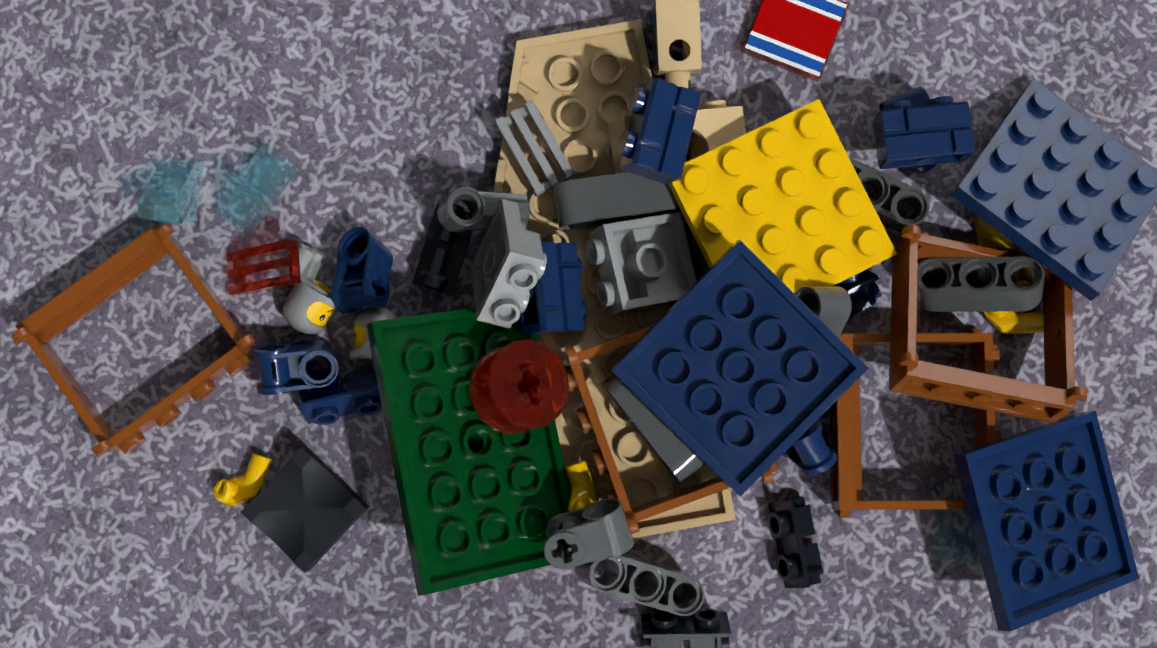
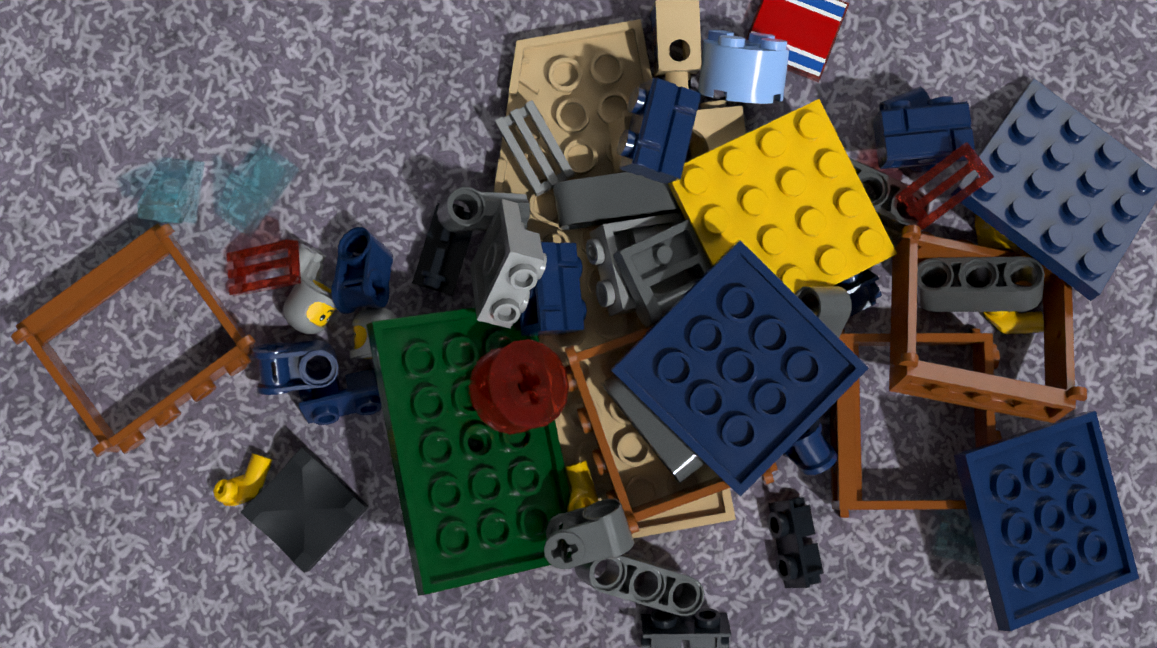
(657, 260): none -> dark grey plate
(744, 68): none -> light blue brick
(916, 207): none -> clear red tile

